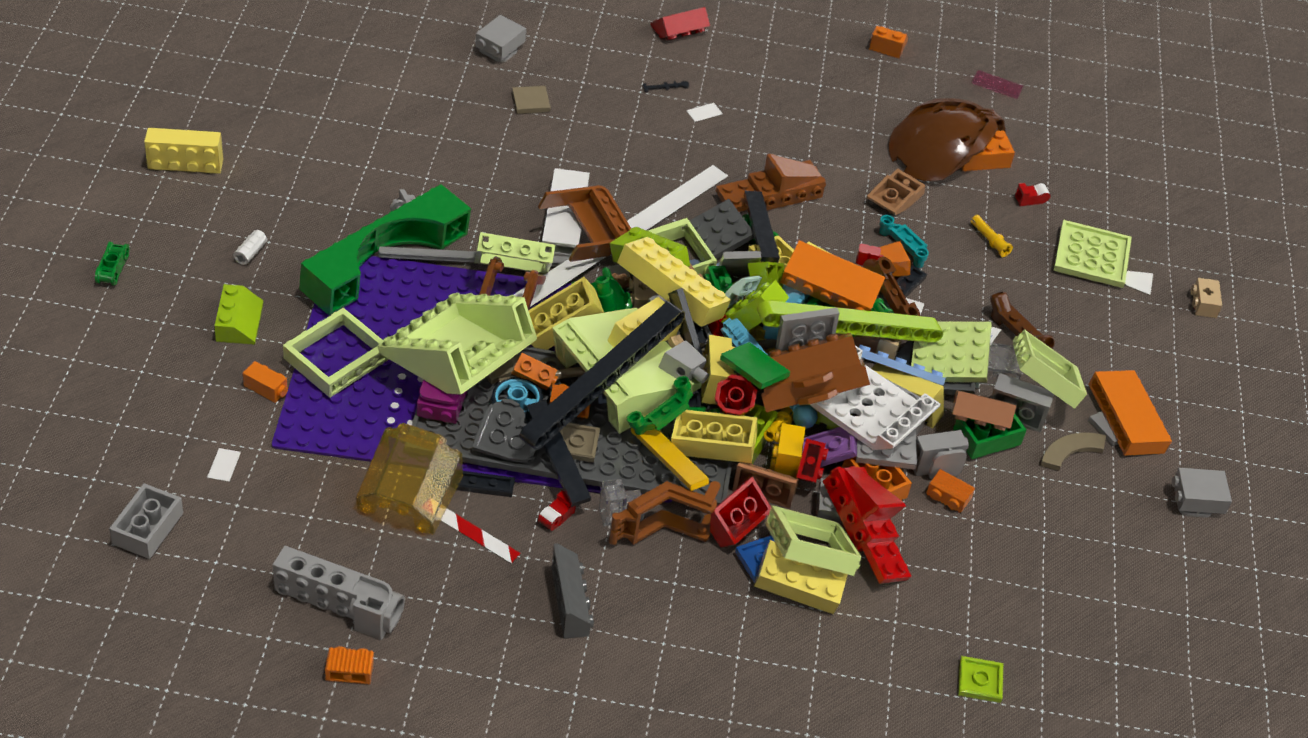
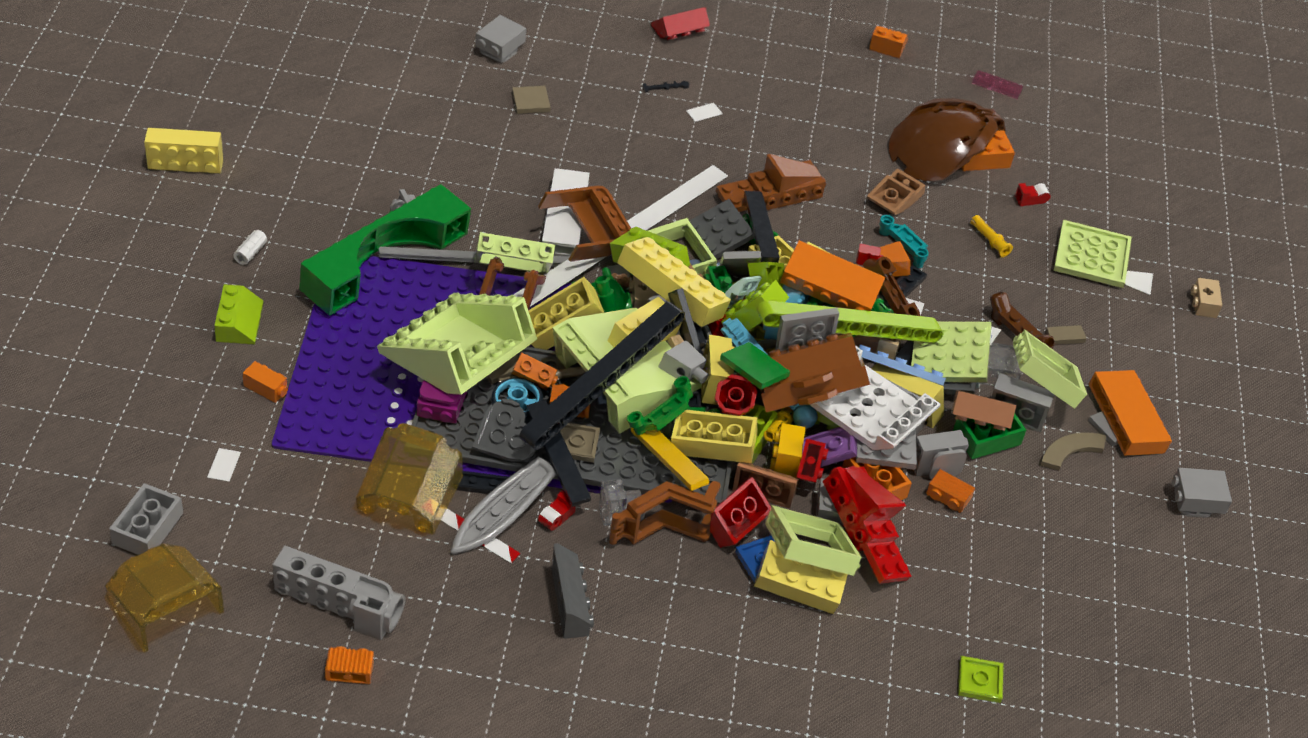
(112, 263): green piece -> none
(157, 585): none -> clear yellow windscreen
(348, 374): yellowish green window -> none
(503, 505): none -> light grey piece
(1067, 334): none -> dark tan tile

